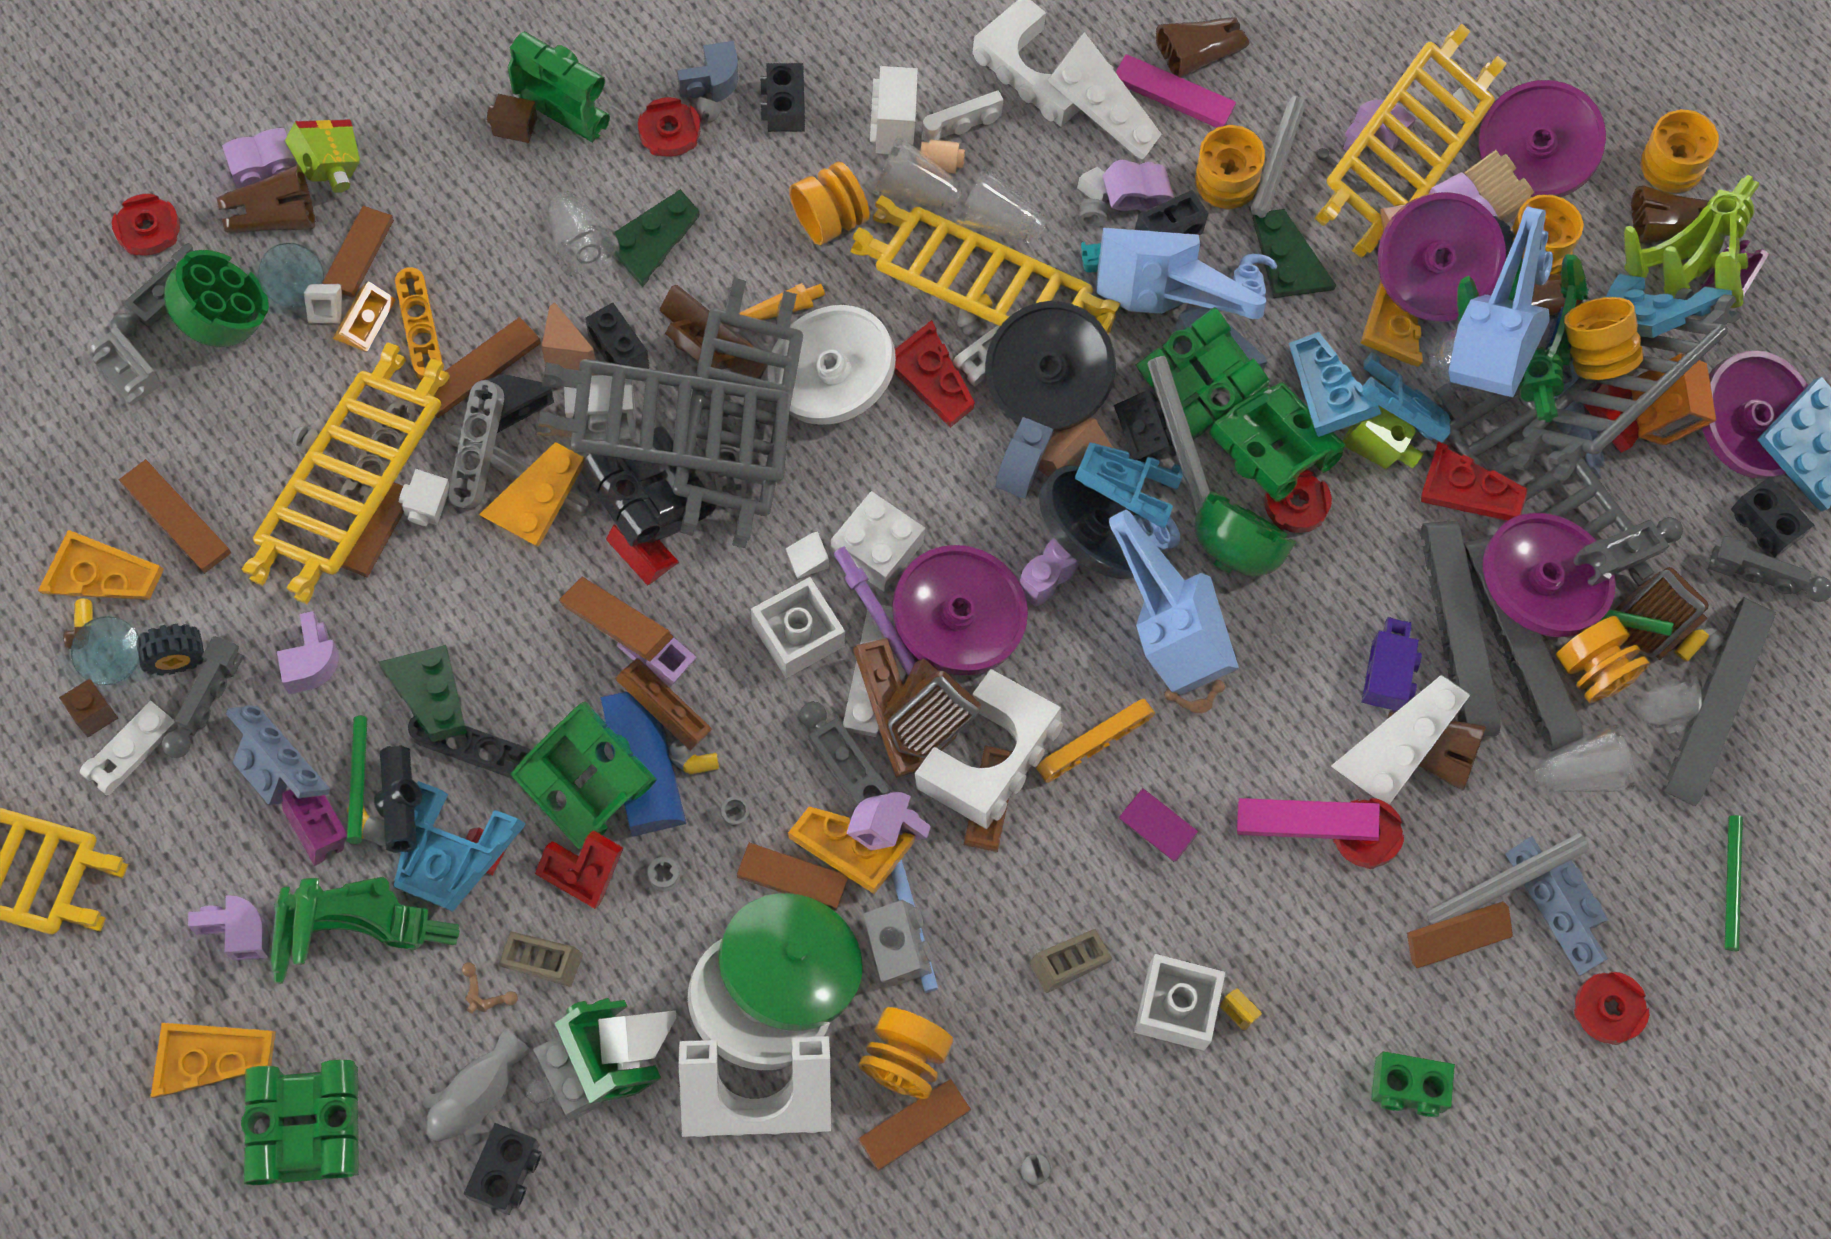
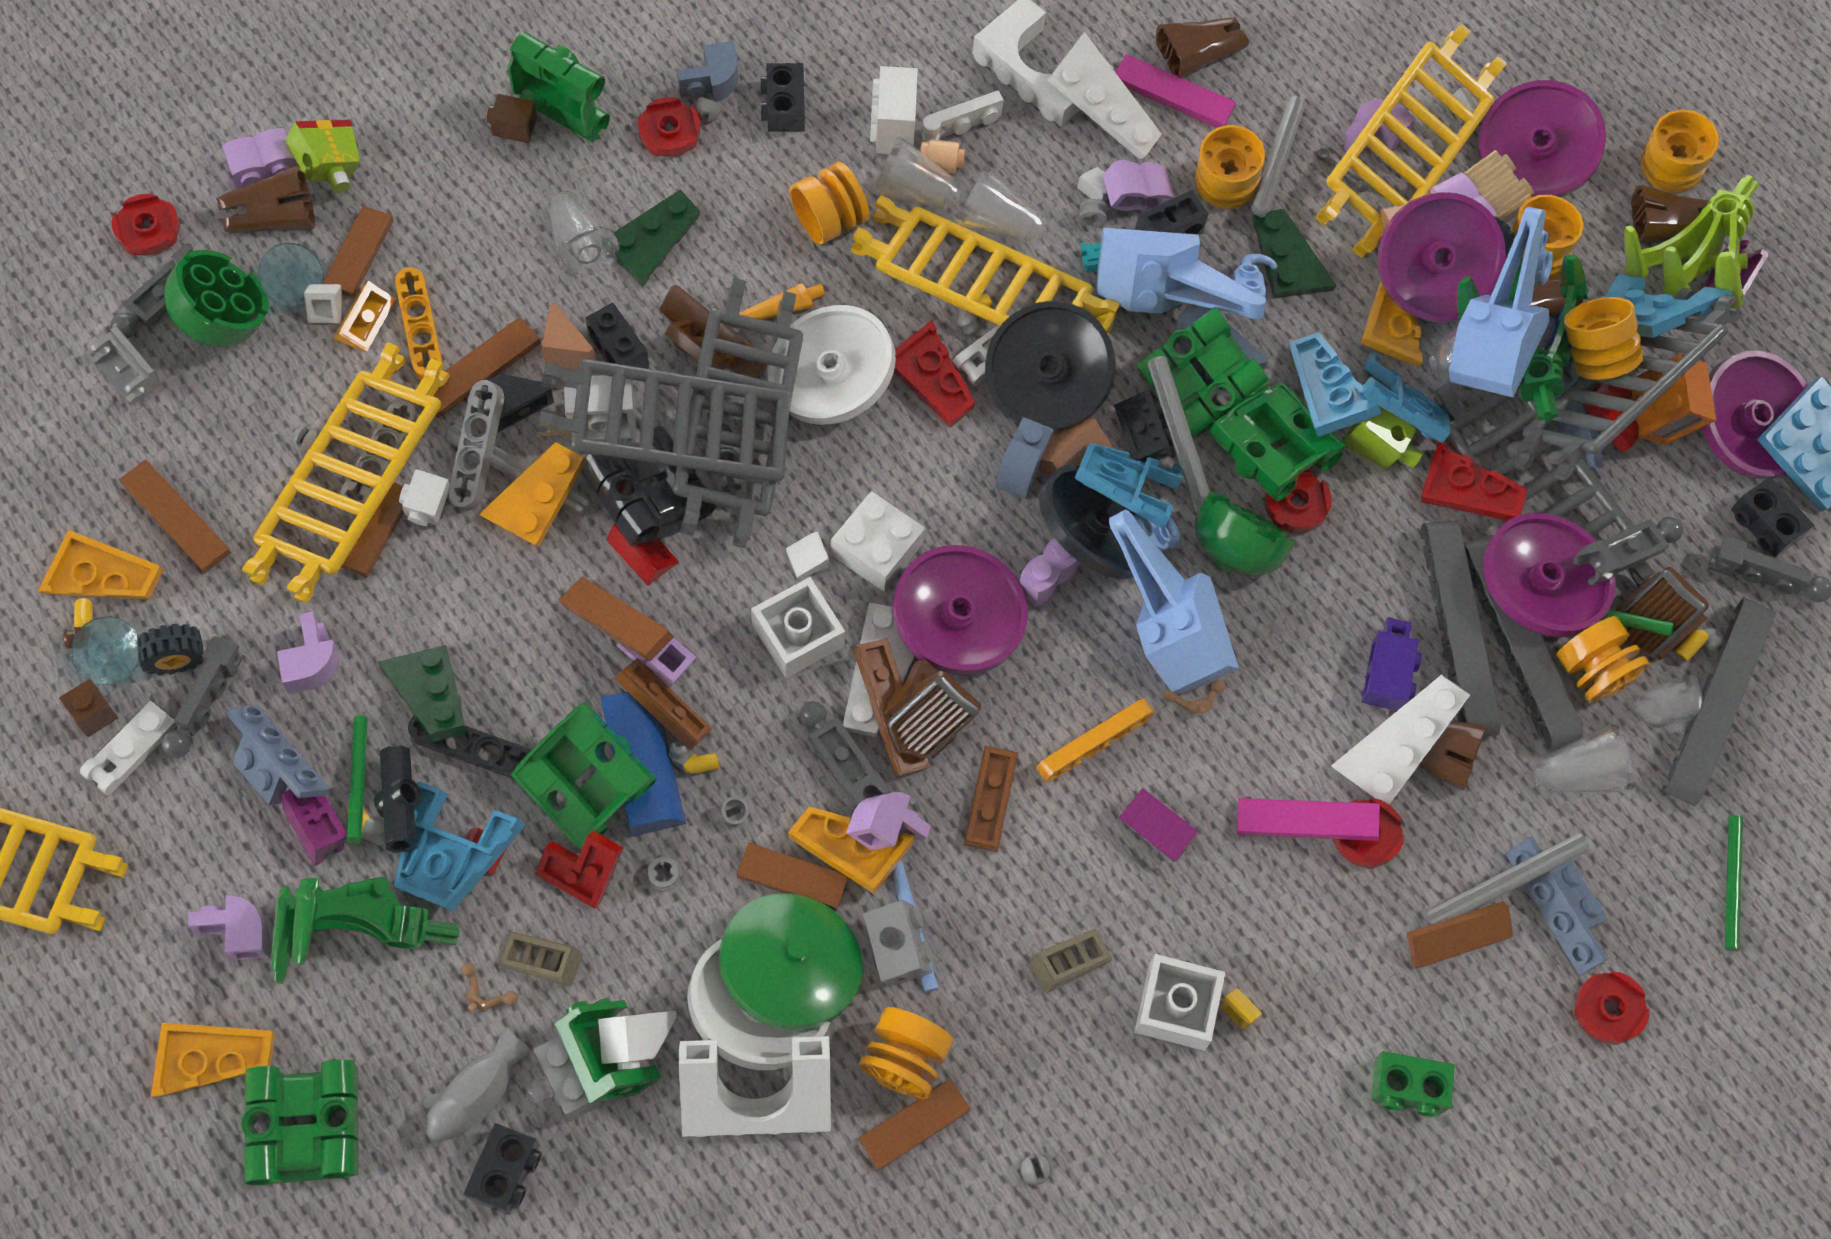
(858, 580): medium lavender bar -> none
(983, 792): white arch -> none

